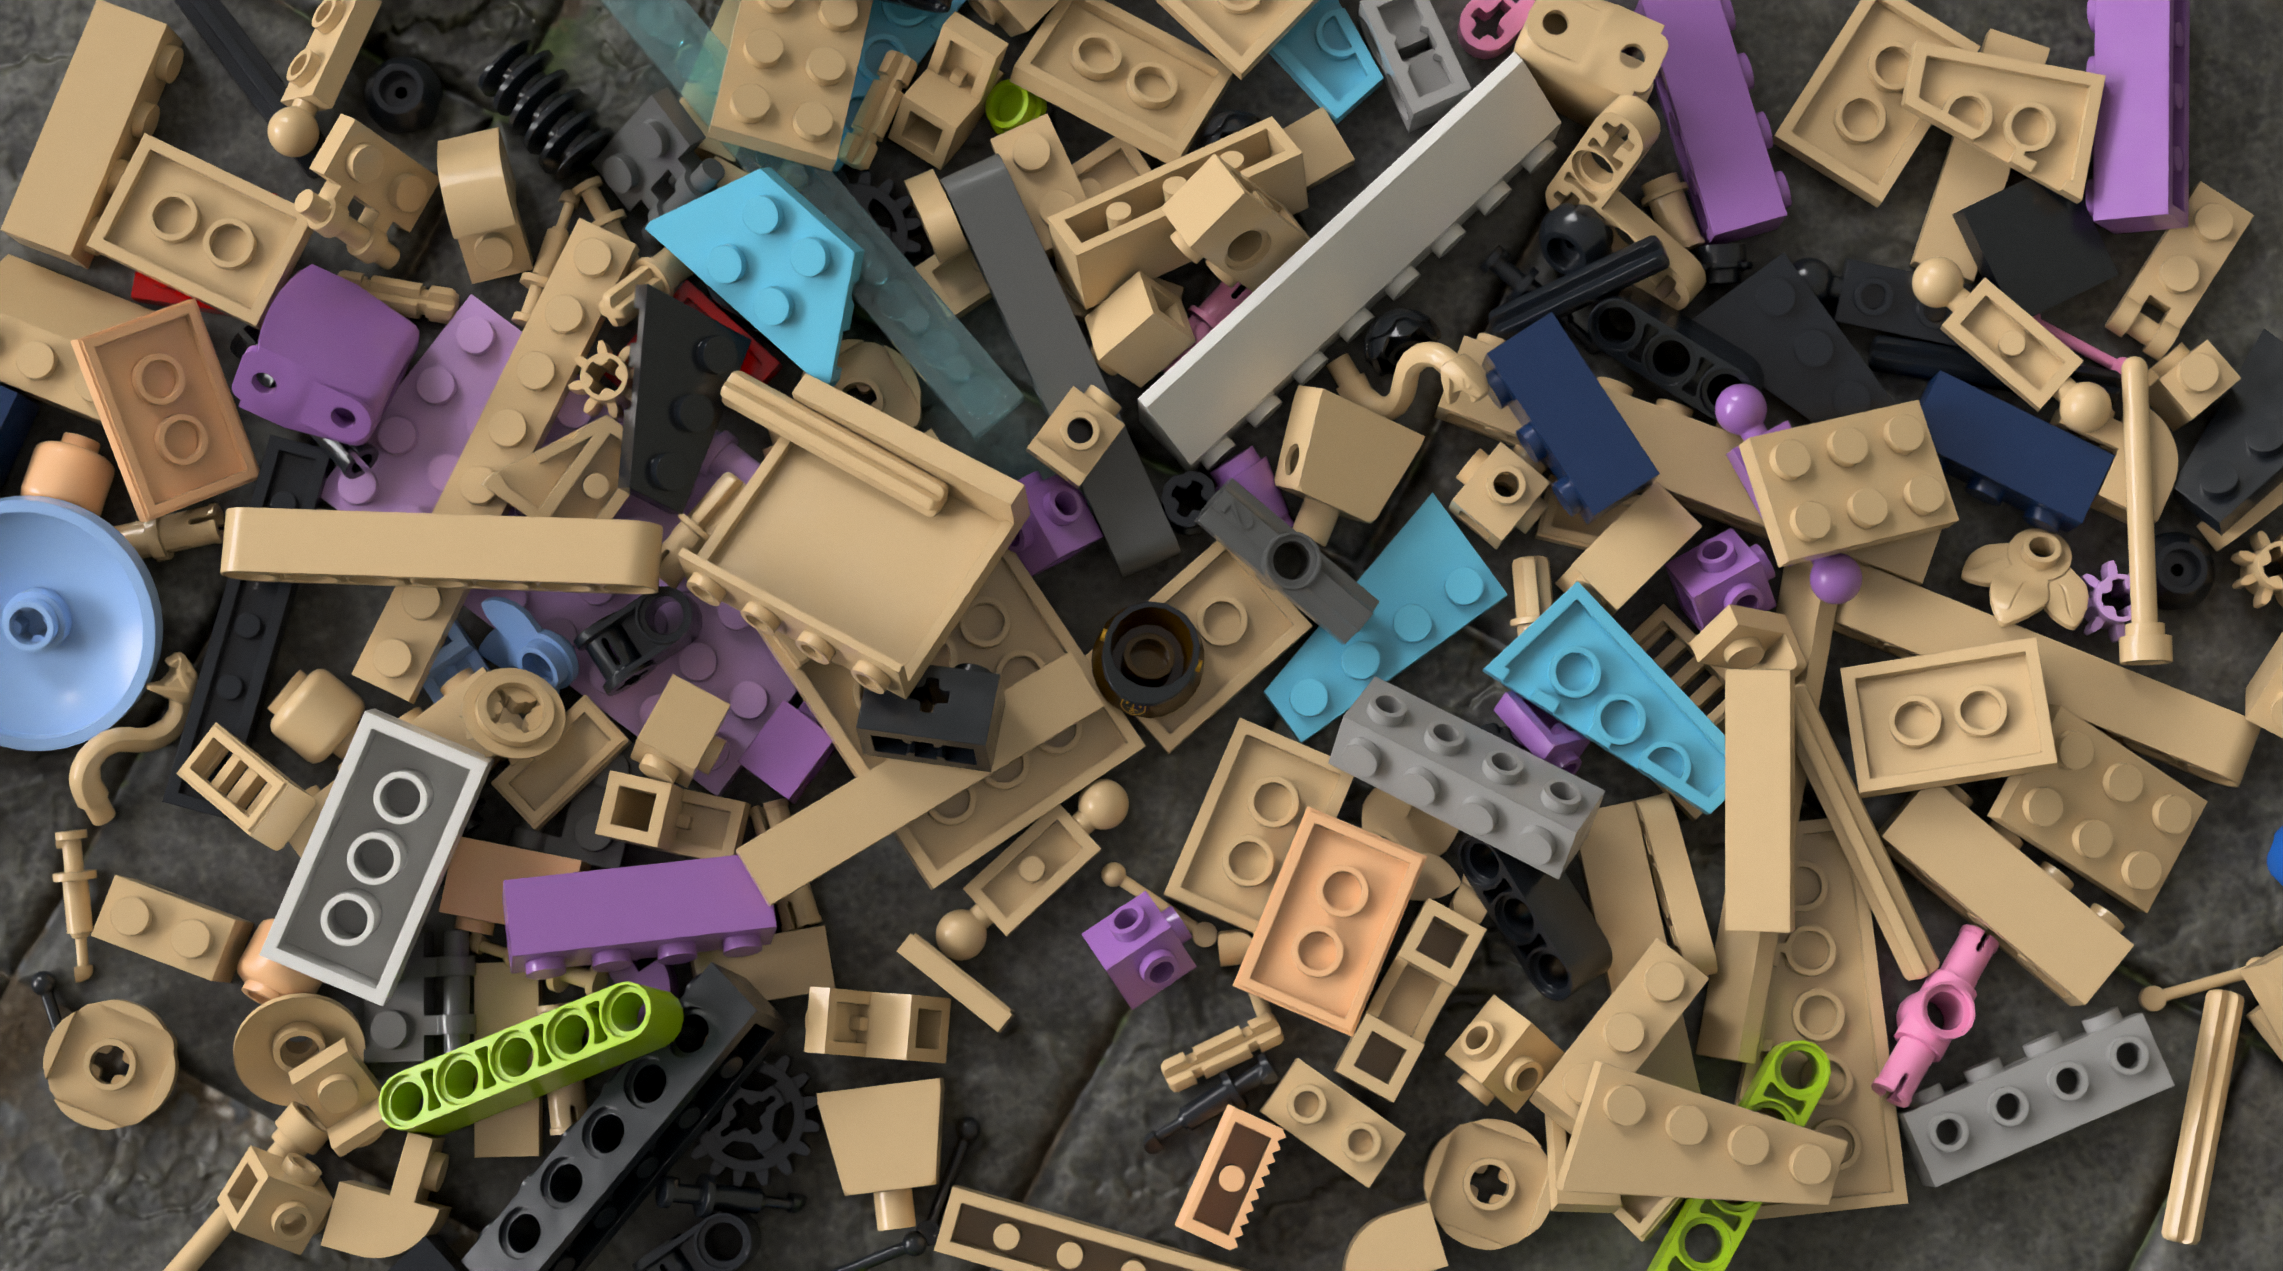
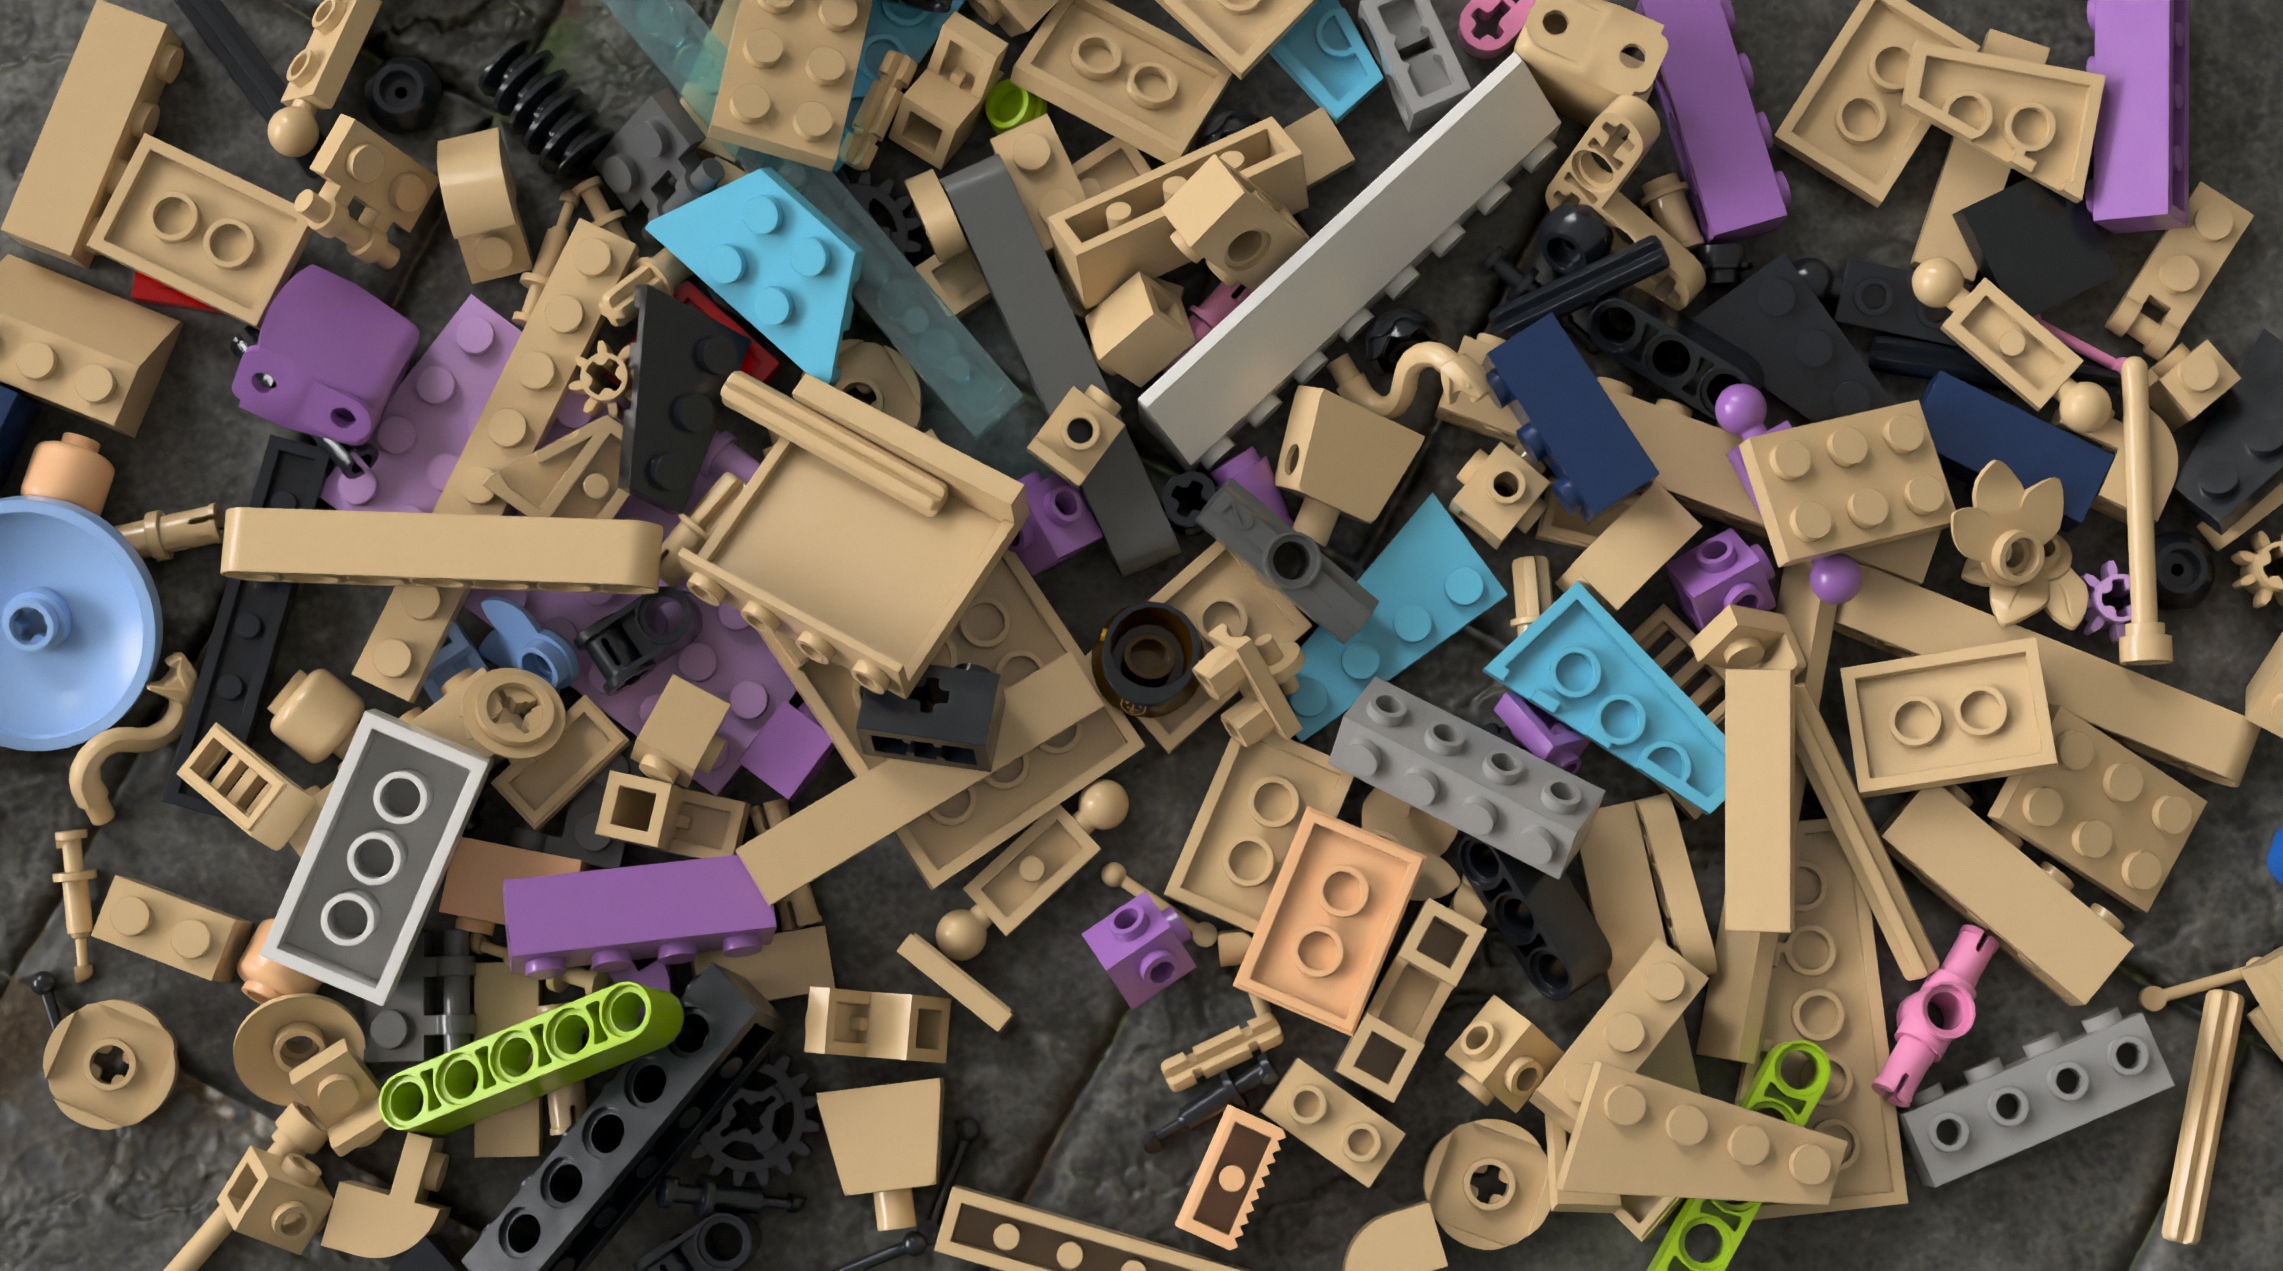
(166, 409): light nougat tile -> none
(409, 297): tan axle -> none
(1259, 677): none -> tan hips
(2008, 516): none -> tan plate

